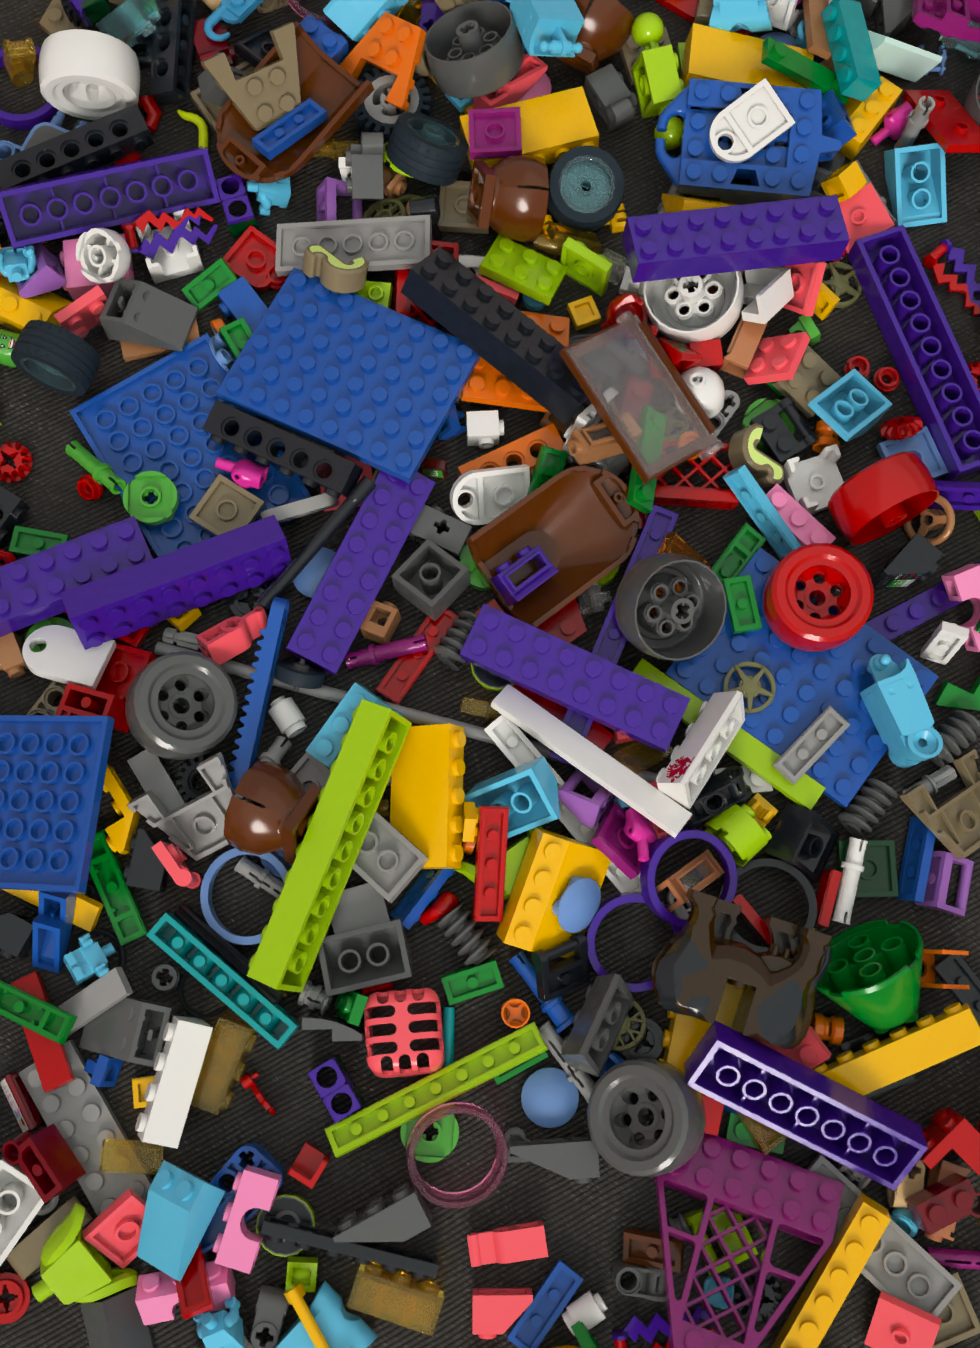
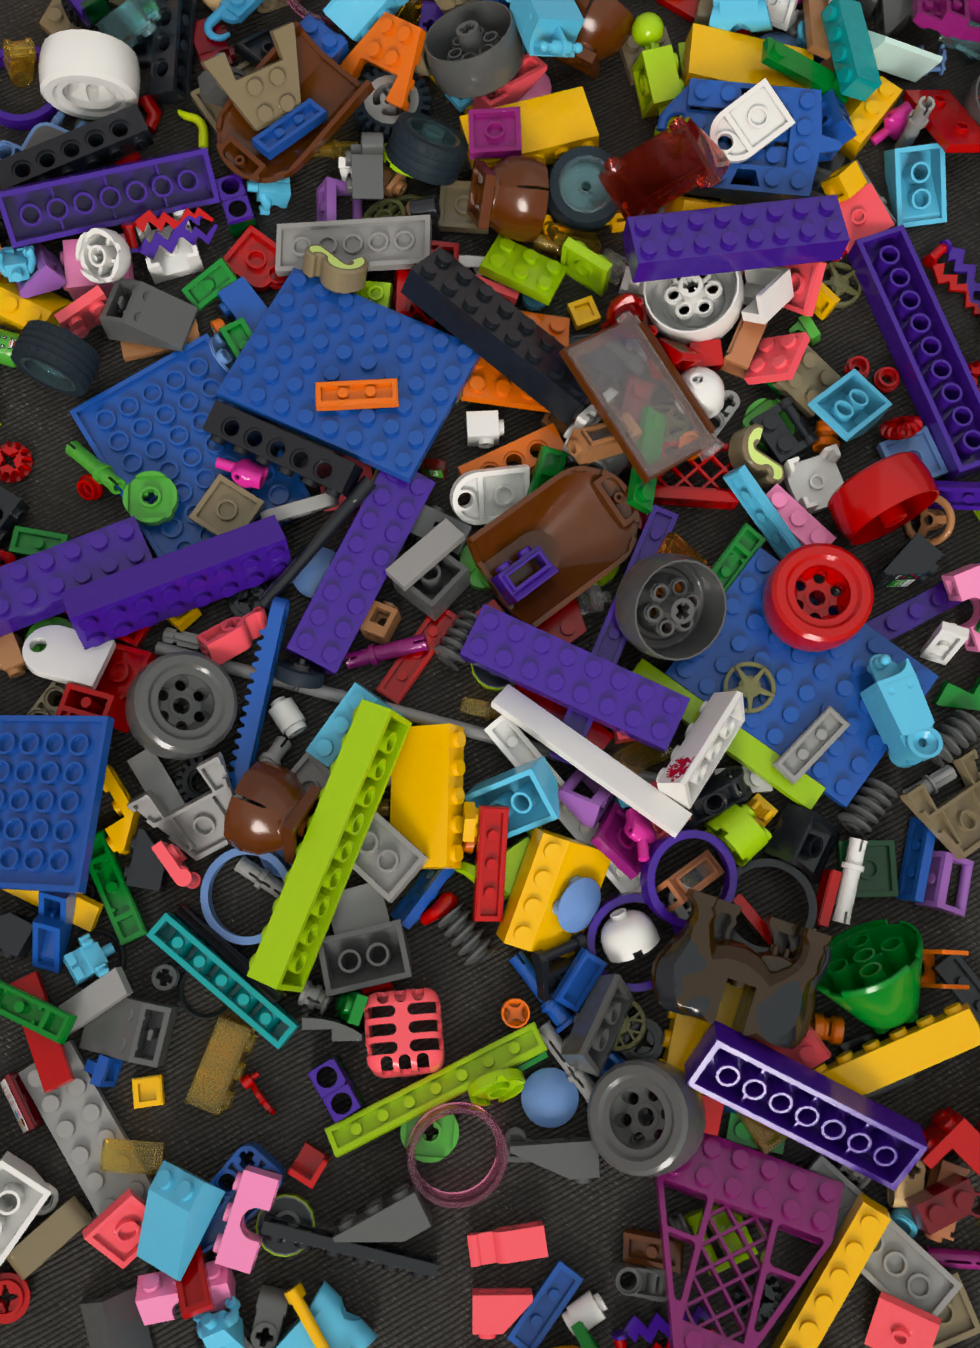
(45, 1161): dark red hinge -> none
(76, 1268): lime torso -> none
(174, 1081): white slope -> none
(302, 1270): lime plate -> none
(356, 394): none -> orange tile
(396, 1298): clear yellow brick -> none
(425, 554): none -> light grey tile
(448, 1034): teal bar -> none
(451, 425): blue tile -> none
(472, 981): green plate -> none
(496, 1085): none -> lime tile
(579, 980): none -> blue tile
(610, 96): dark grey hinge -> none
(628, 933): none -> white cylinder
(663, 168): none -> clear red windscreen
(717, 1299): medium azure tile -> none
(742, 604): green plate -> none

